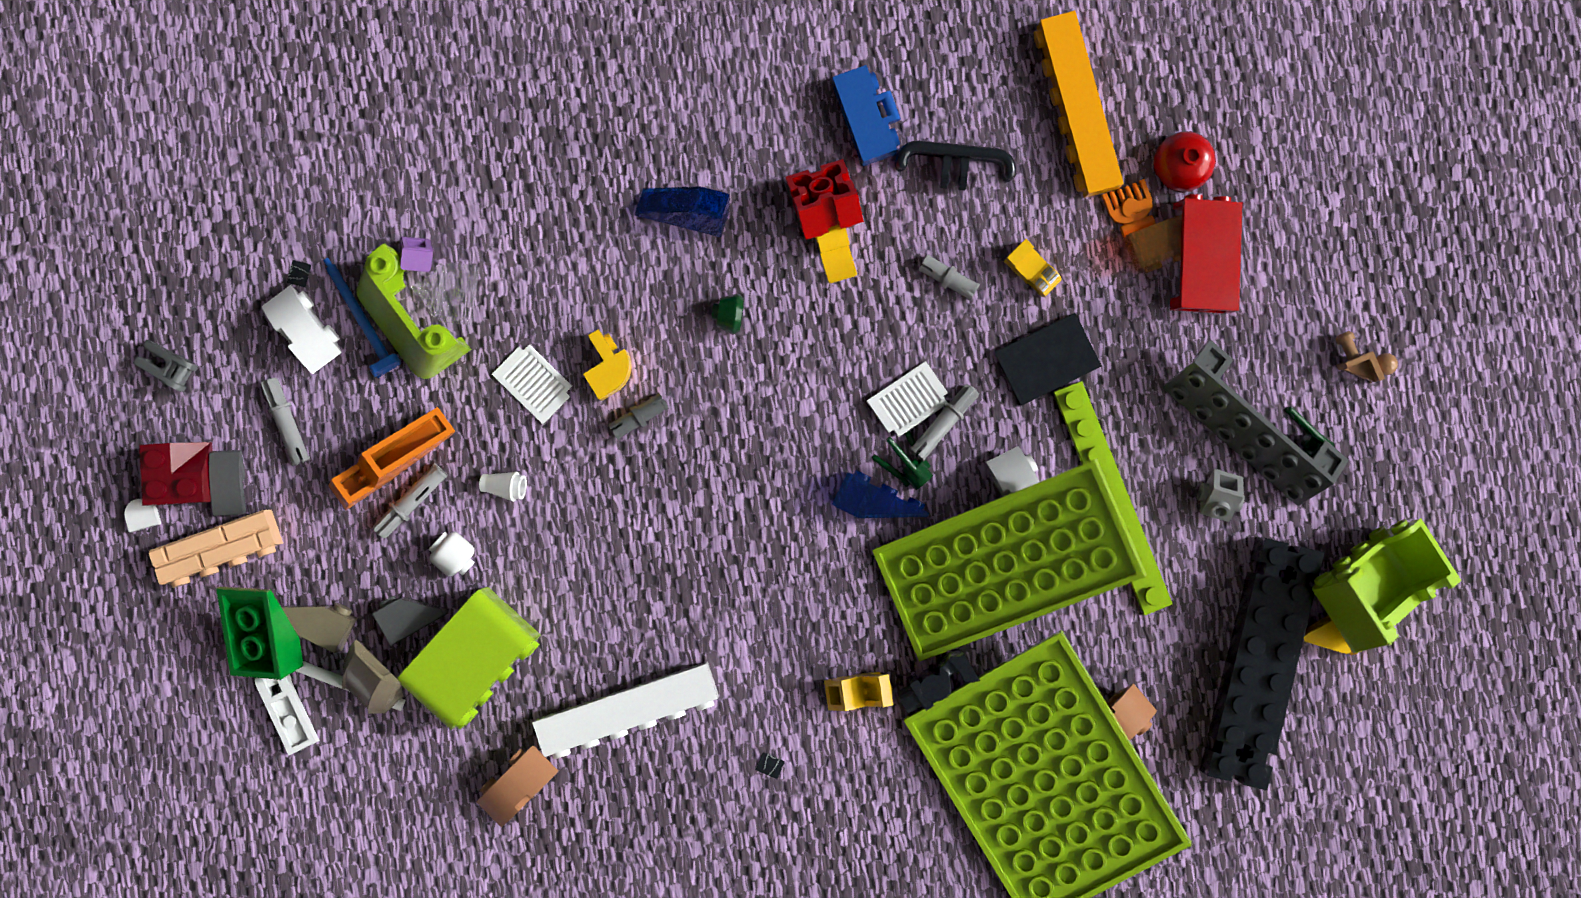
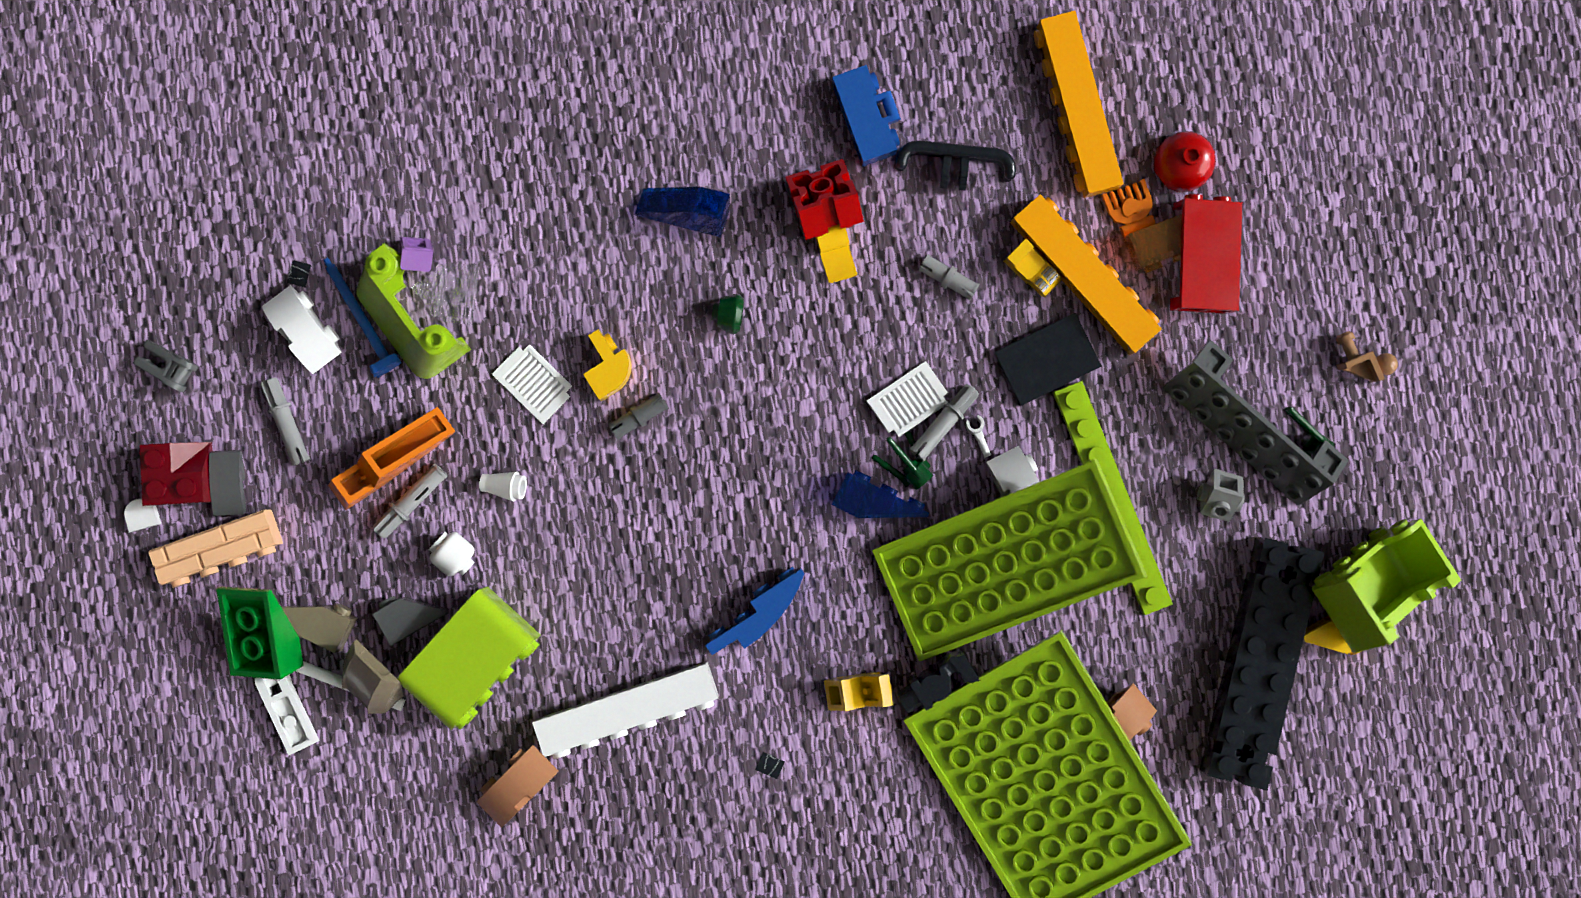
(769, 607): none -> blue slope
(979, 436): none -> white hand
(1086, 275): none -> light orange brick

